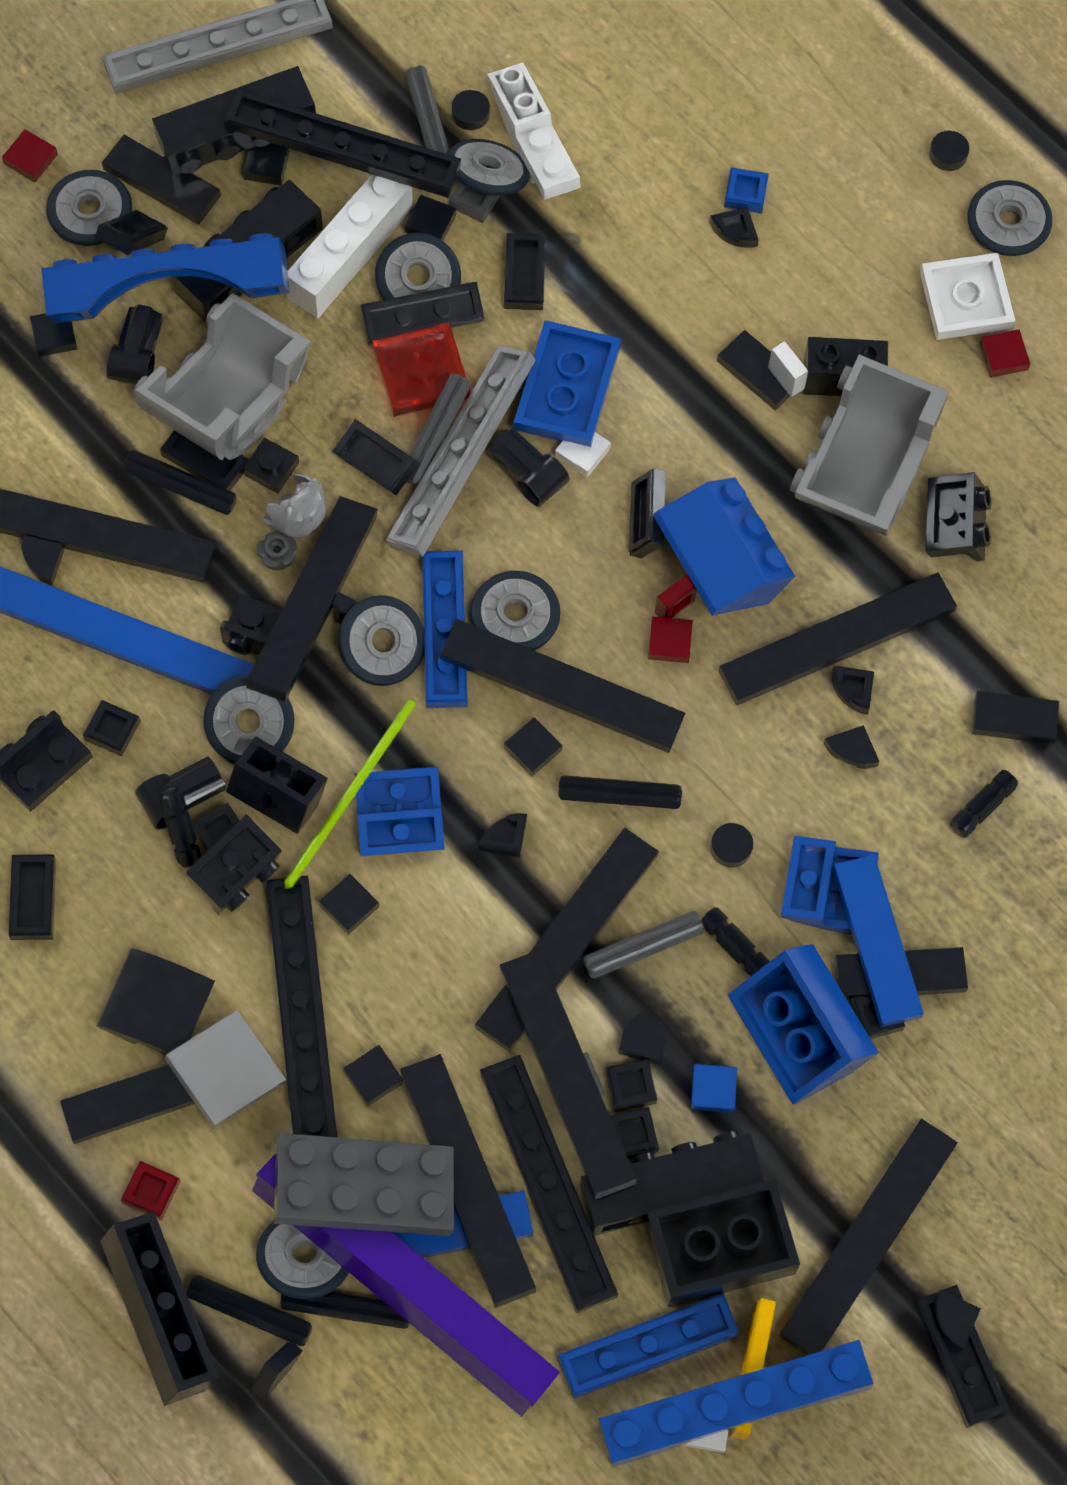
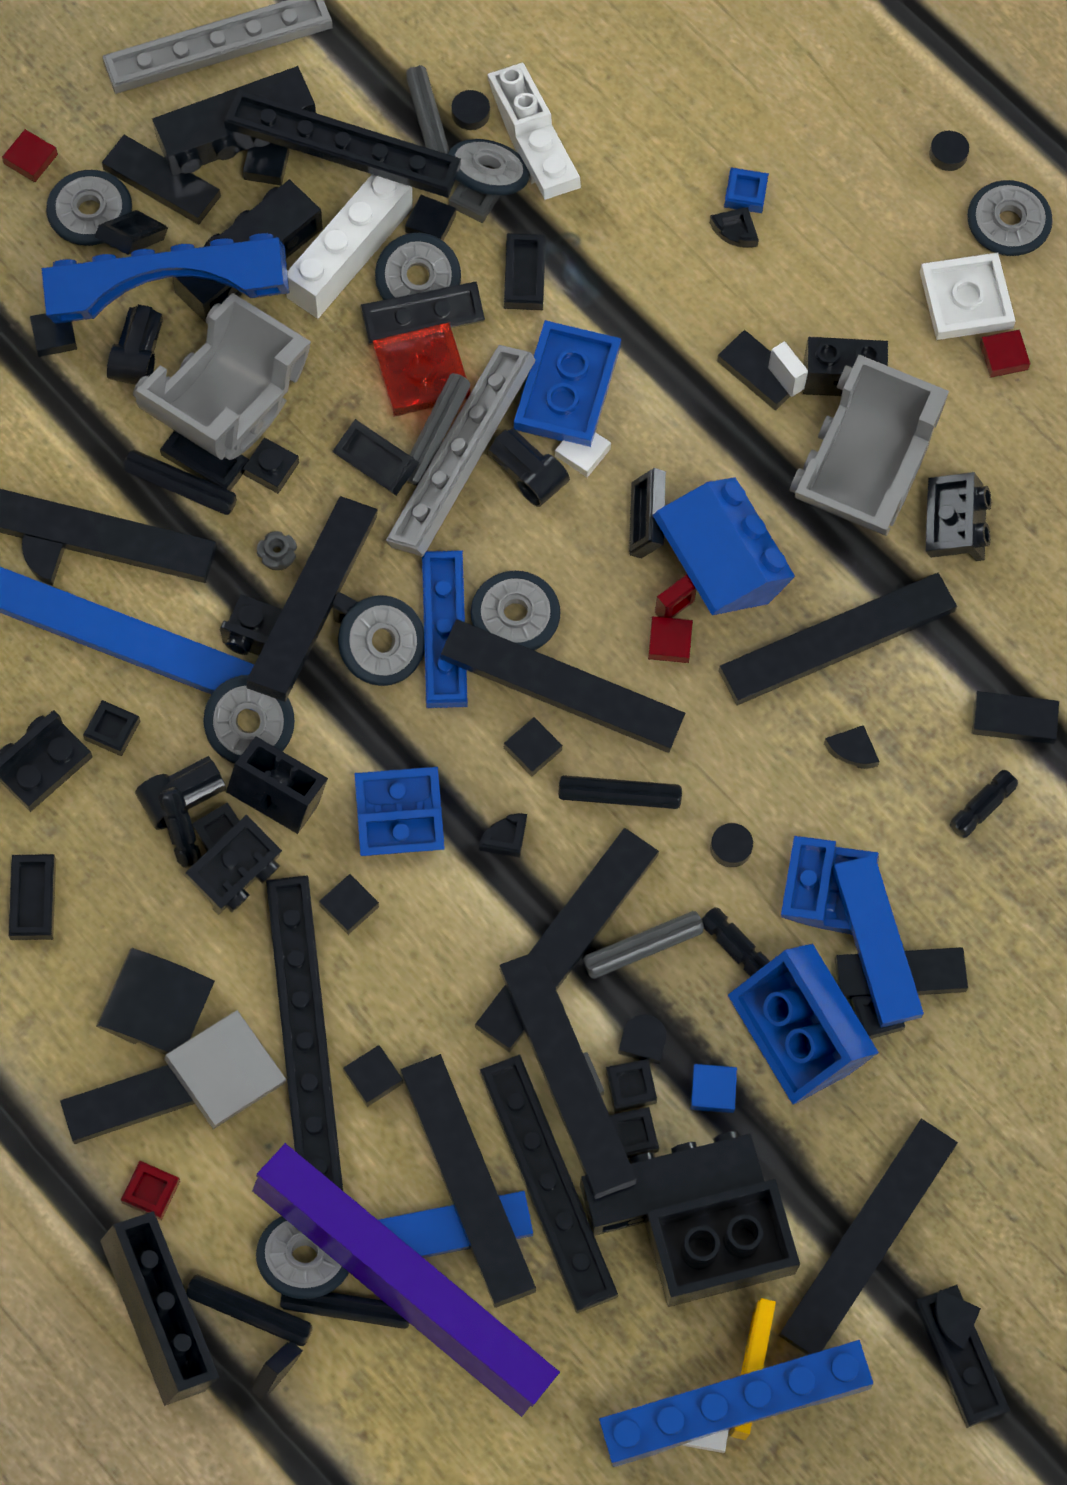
(299, 512): light grey hair -> none
(349, 794): lime axle -> none
(364, 1184): dark grey plate -> none
(648, 1345): blue tile -> none
(853, 687): black tile -> none

